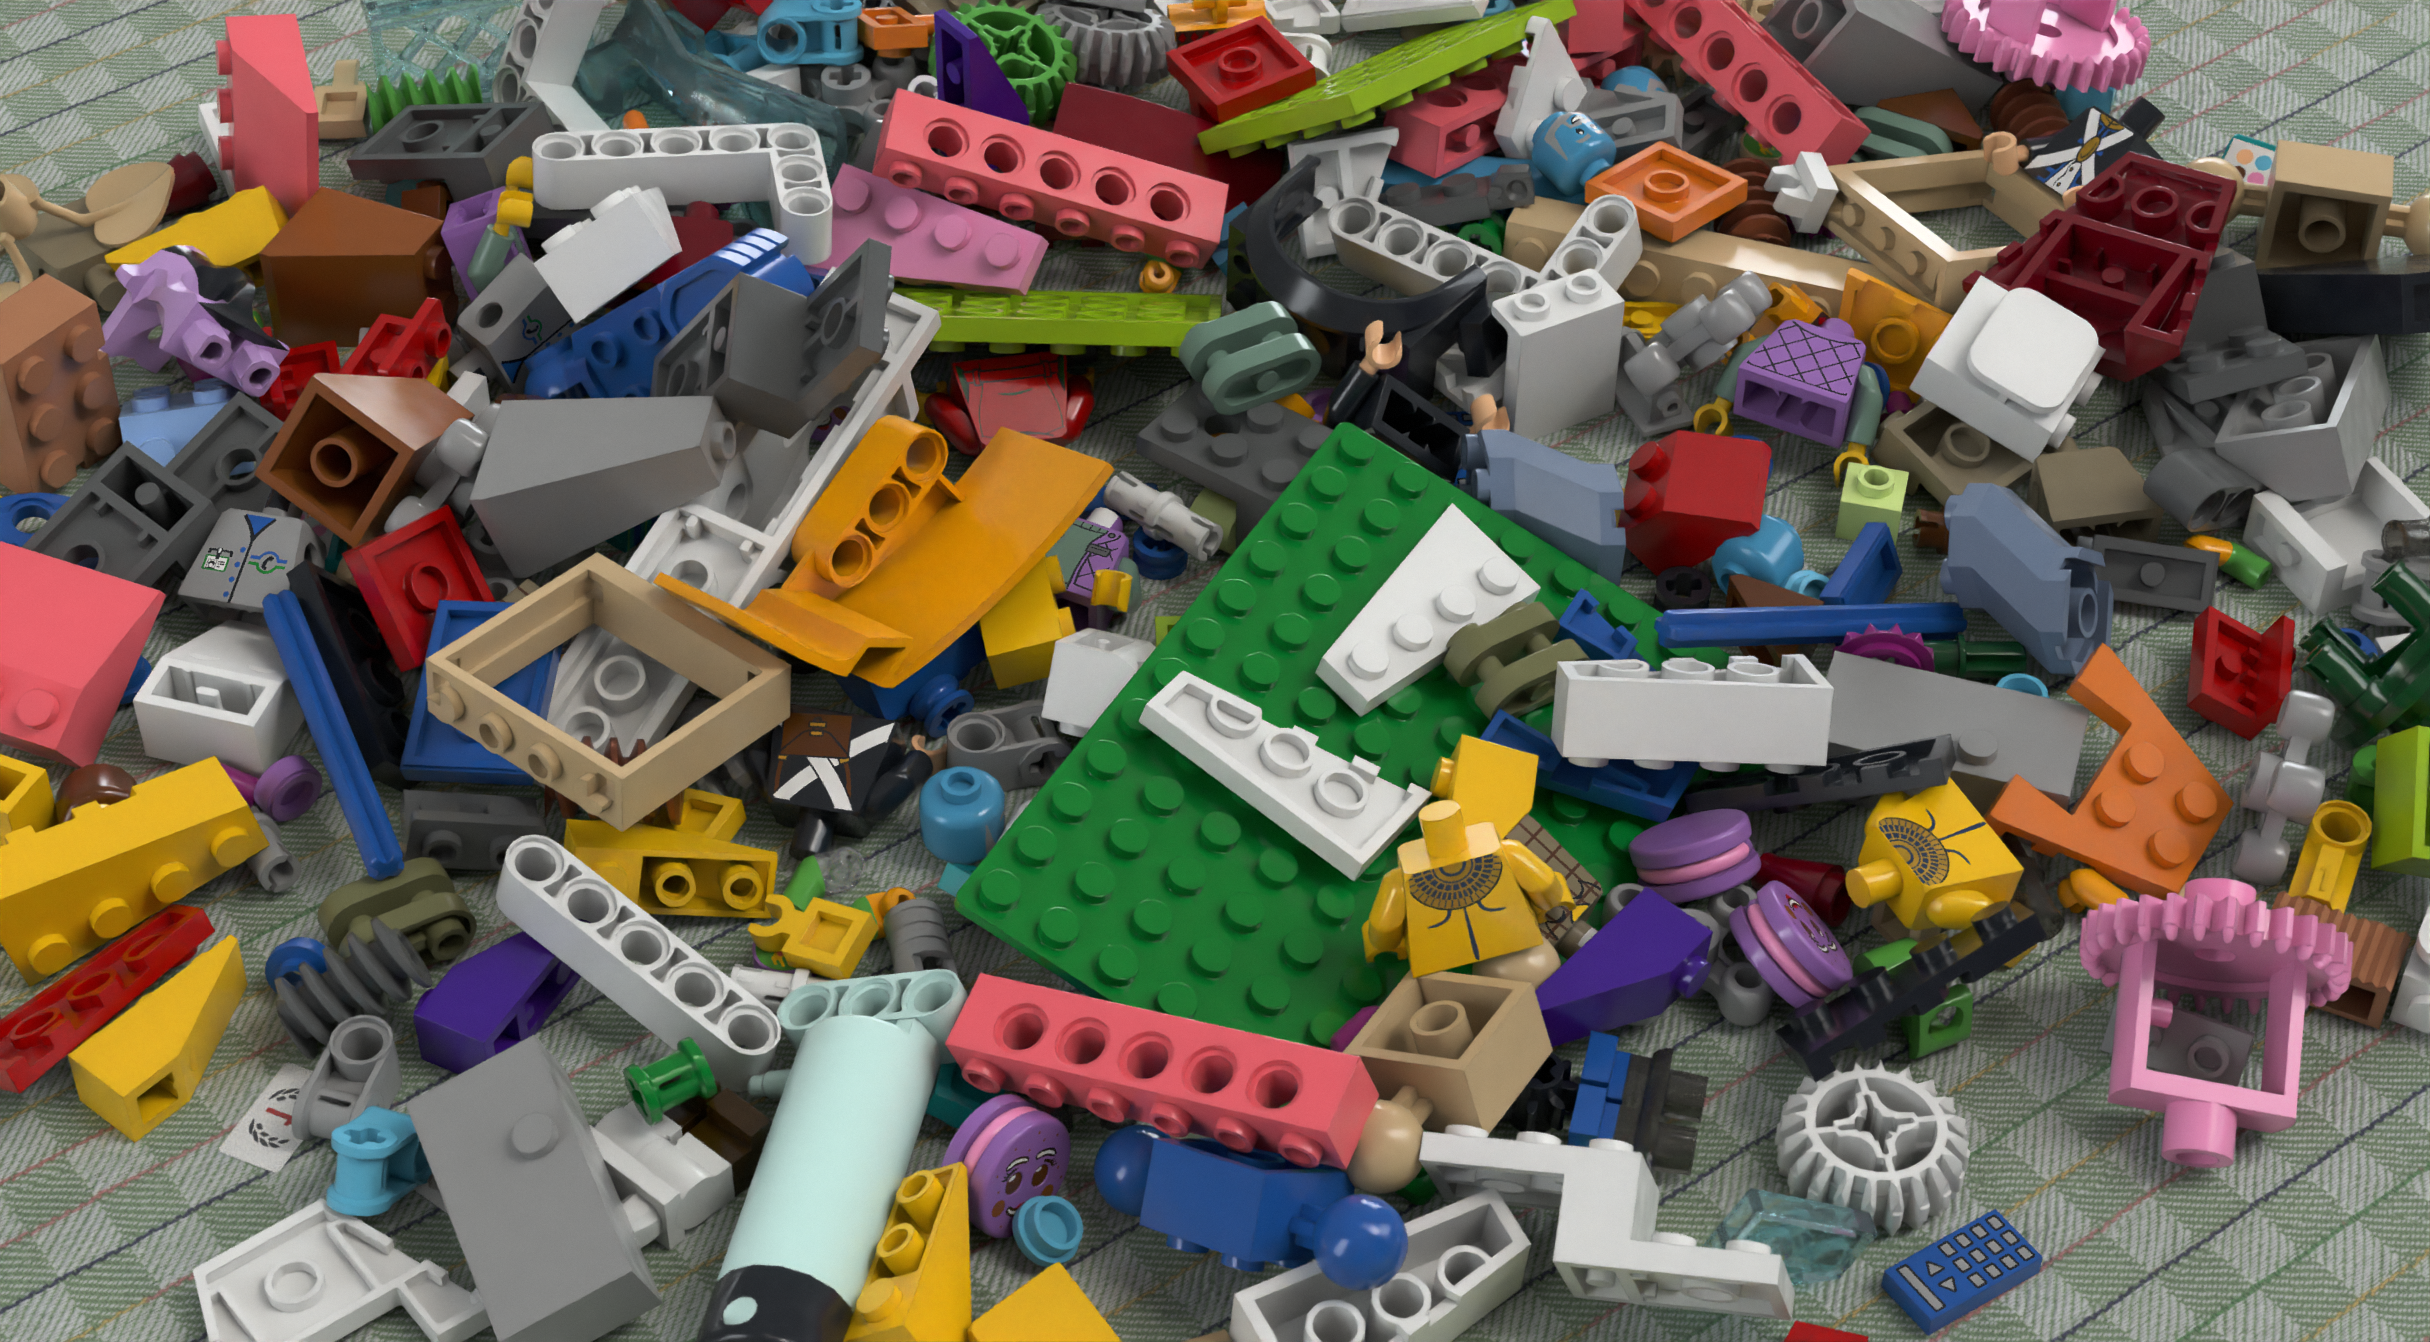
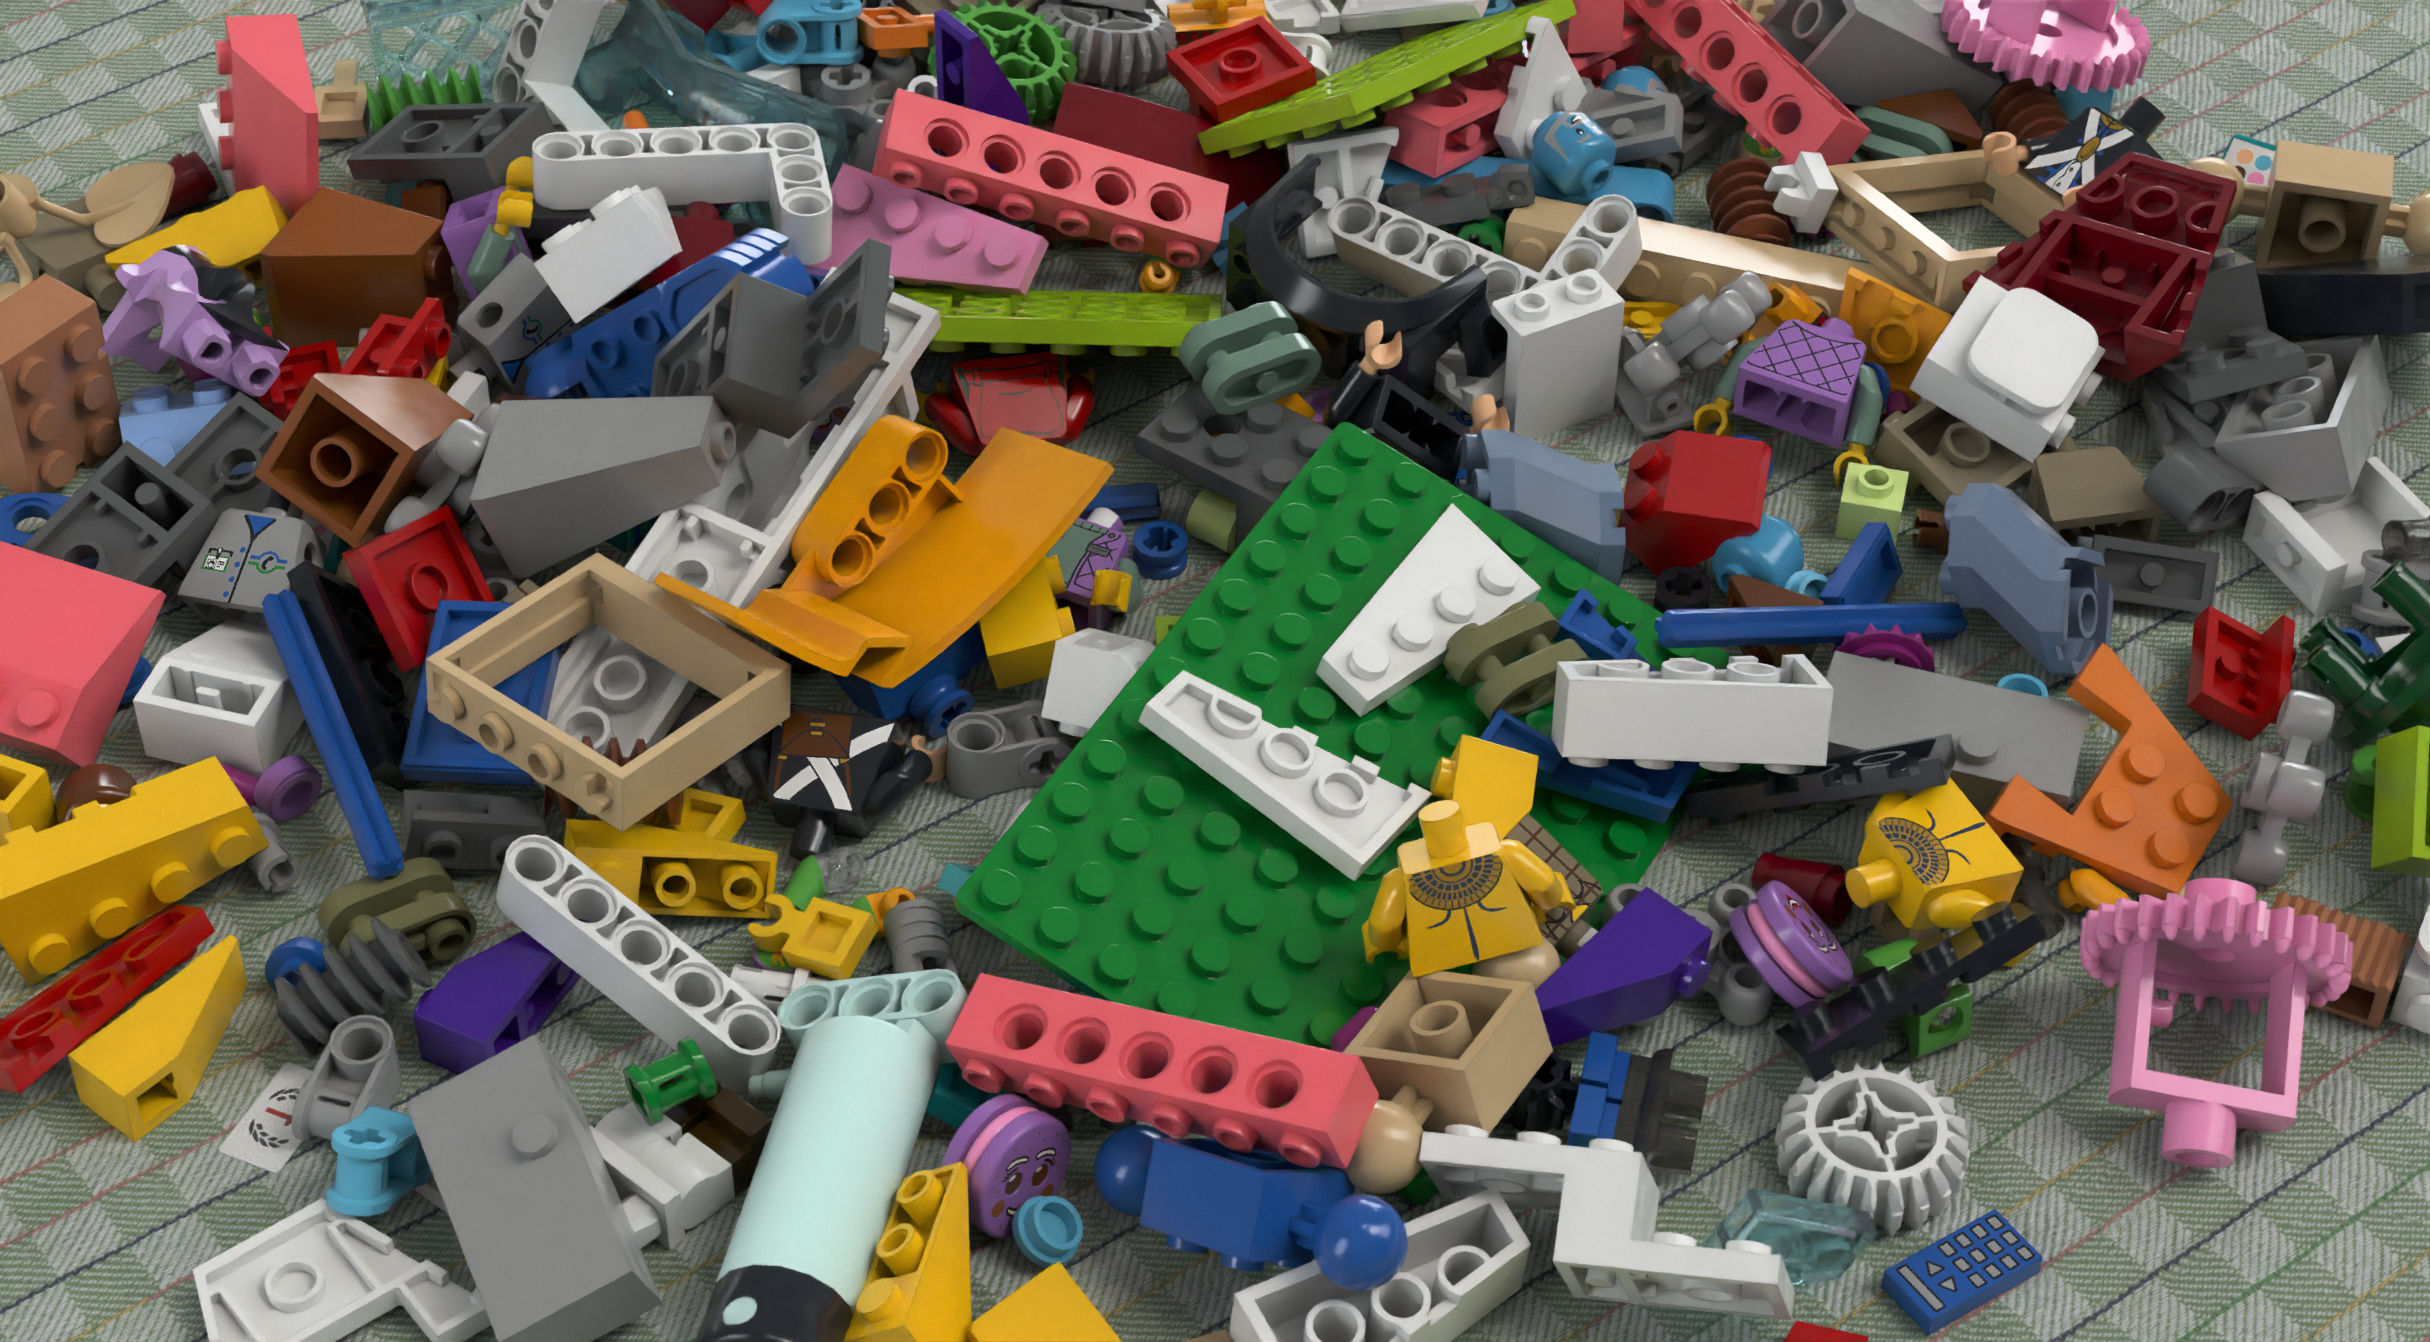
(961, 814): dark azure head -> none
(1163, 516): white pin -> none
(1670, 190): orange plate -> none
(1696, 855): medium lavender head -> none
(1978, 658): dark green axle -> none
(2194, 1047): light grey hinge -> none
(2234, 560): bright green arm -> none
(2331, 854): yellow piece -> none

